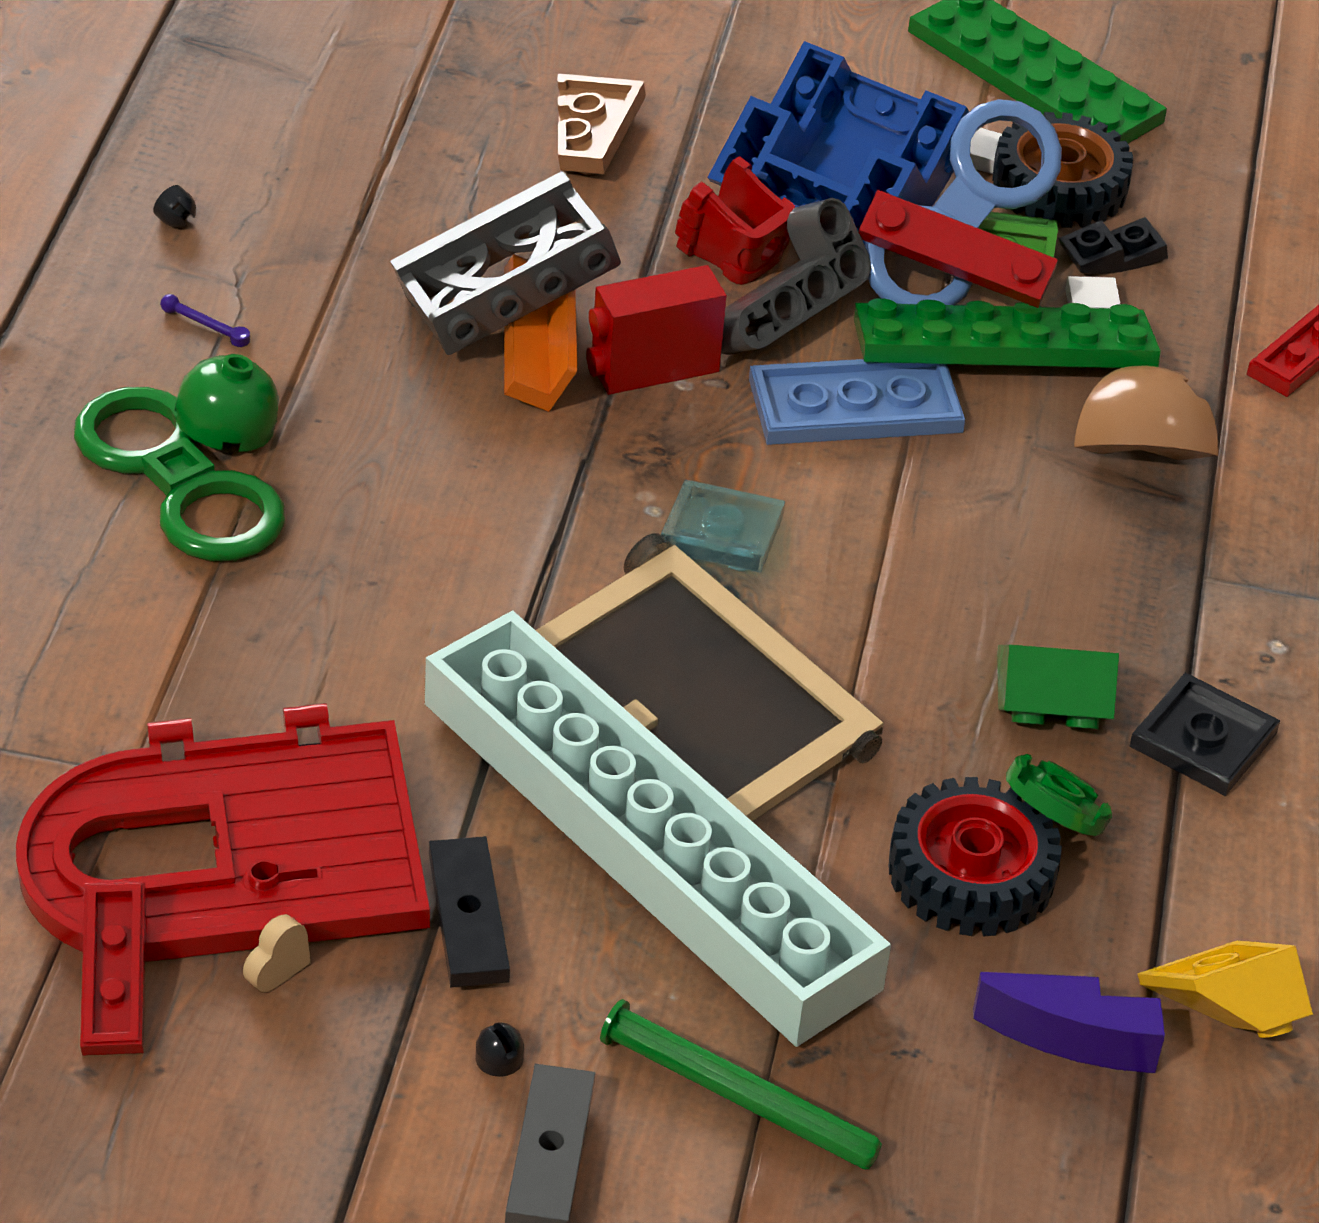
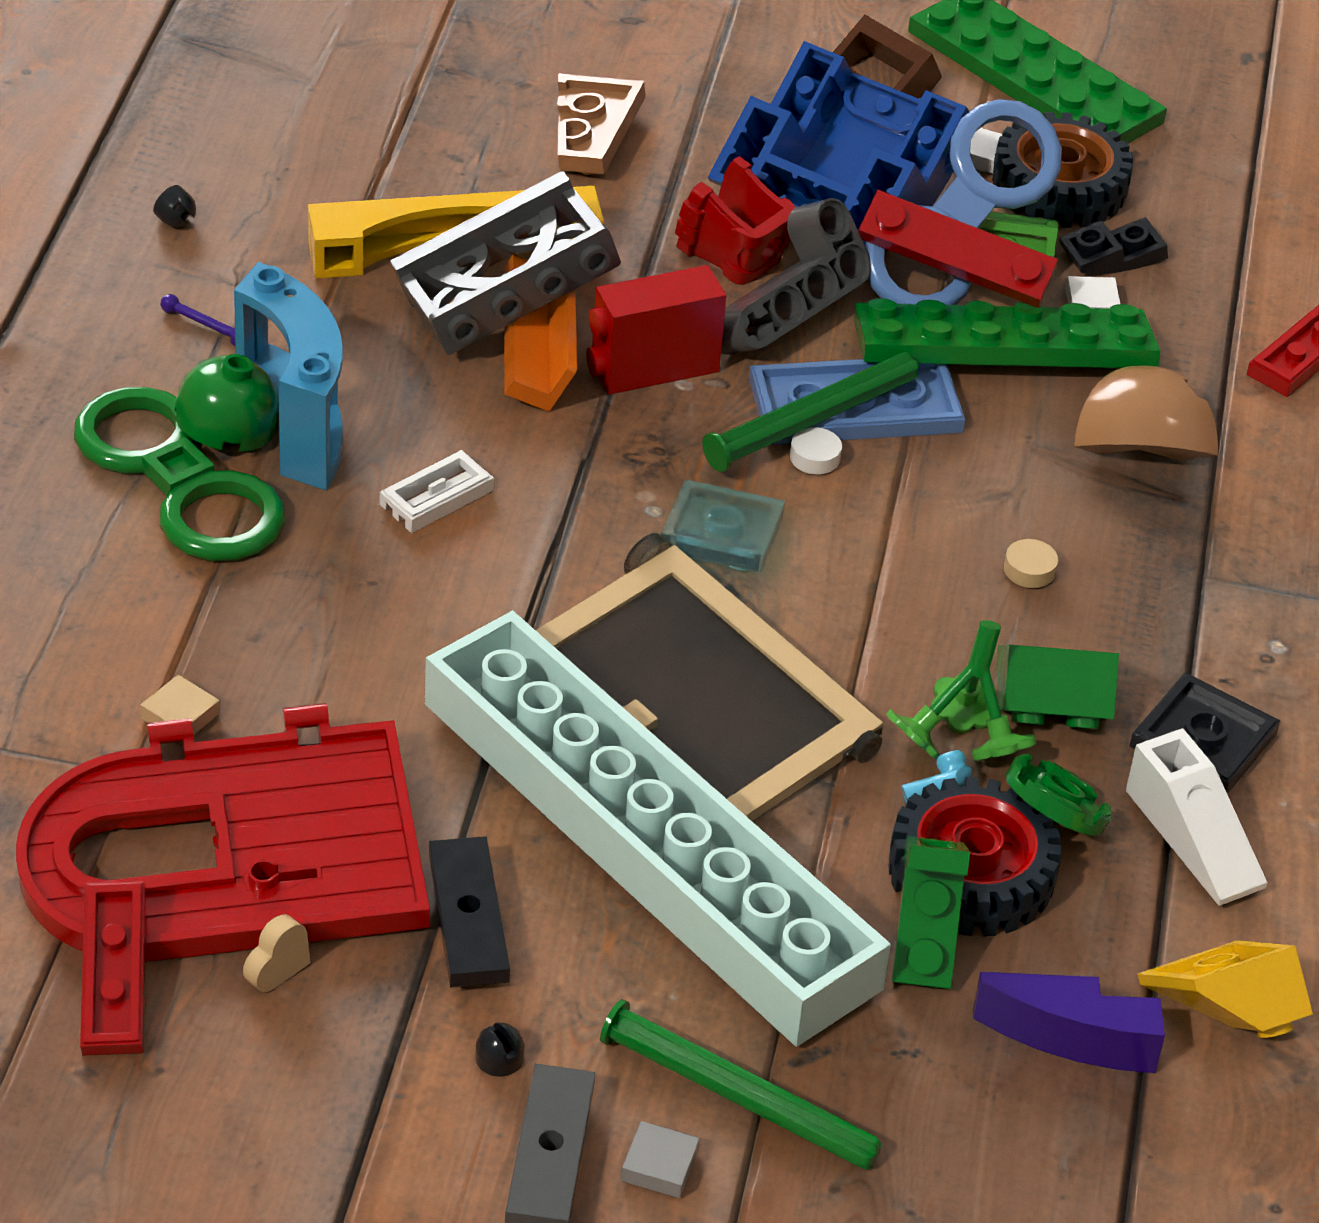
(180, 701): none -> tan tile
(304, 377): none -> dark azure window
(360, 233): none -> yellow arch
(442, 495): none -> white tile
(660, 1159): none -> light grey tile
(808, 411): none -> green axle
(815, 450): none -> white tile
(913, 61): none -> reddish brown tile
(929, 911): none -> green bracket
(950, 766): none -> medium azure arm
(967, 705): none -> bright green plant
(1030, 563): none -> tan tile
(1194, 815): none -> white slope

